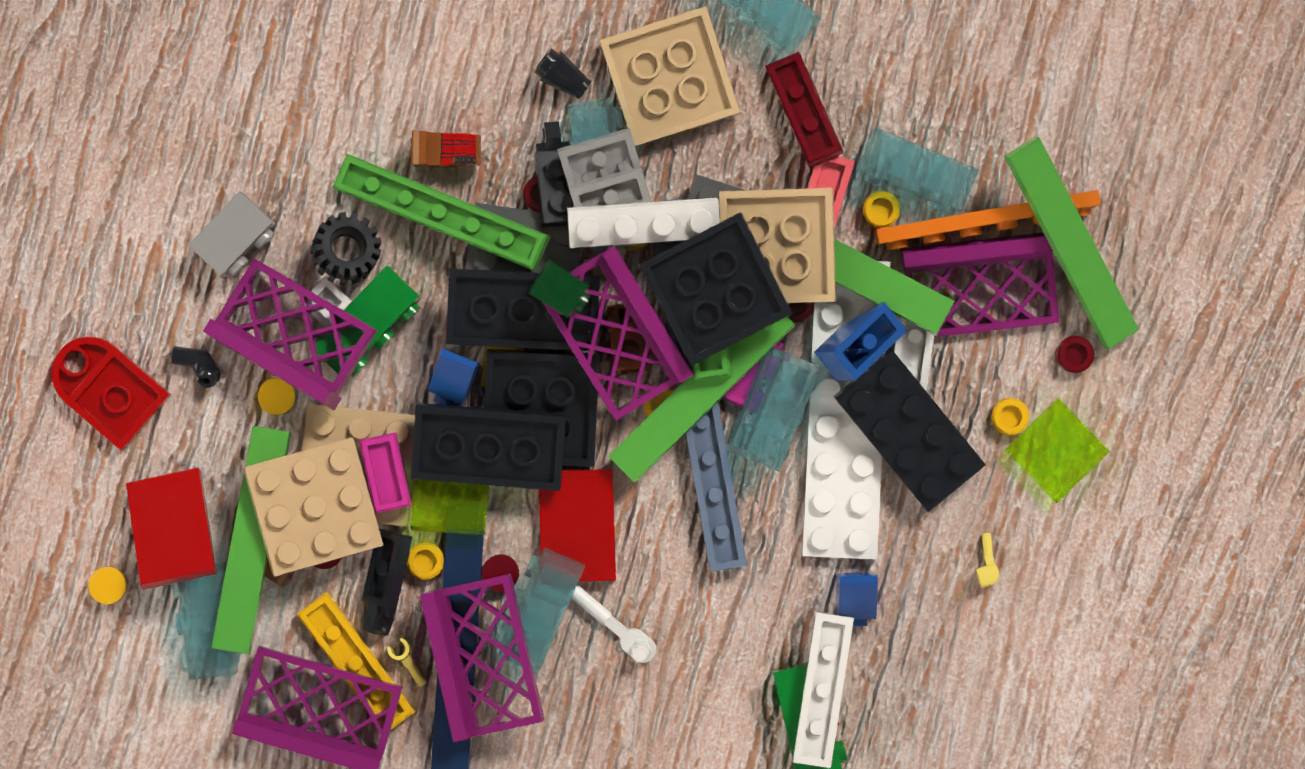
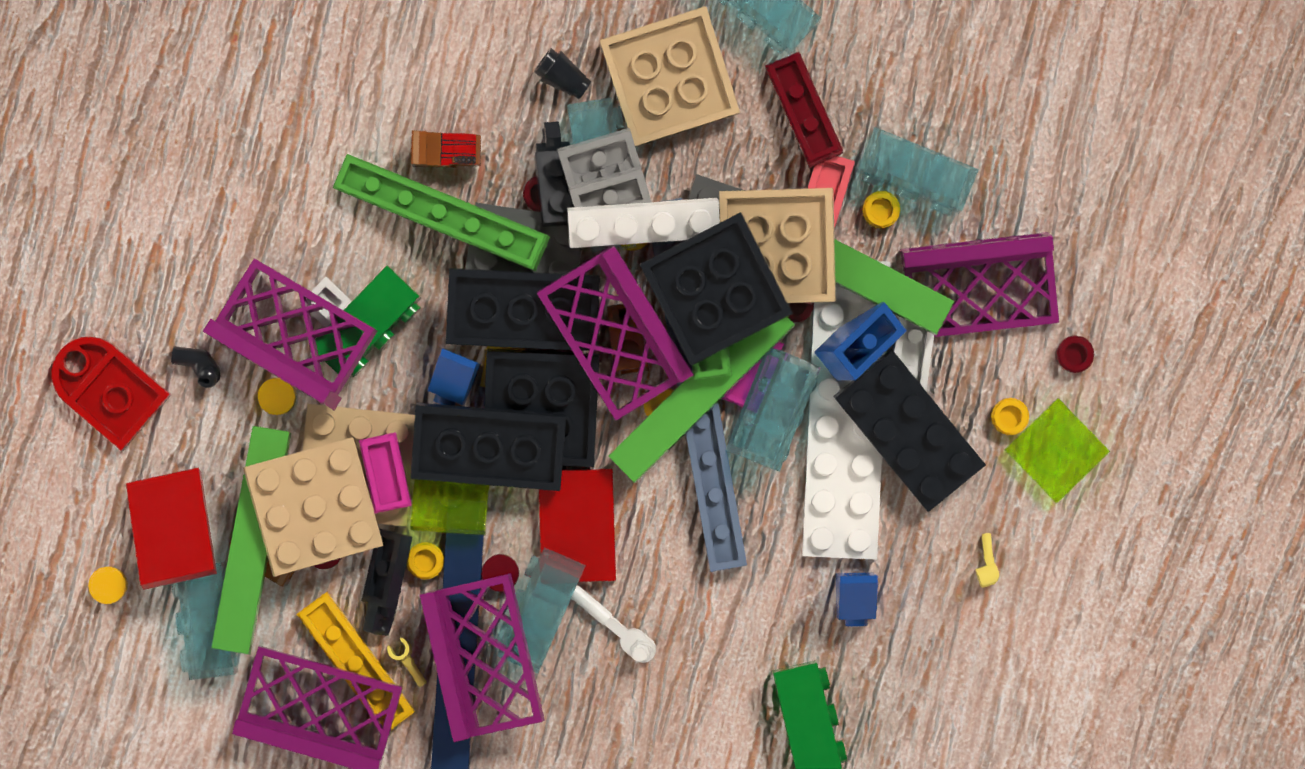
(233, 235): light grey brick -> none
(338, 268): black tyre -> none
(560, 289): dark green brick -> none
(823, 690): white plate -> none
(970, 223): orange plate -> none
(1071, 242): bright green tile -> none

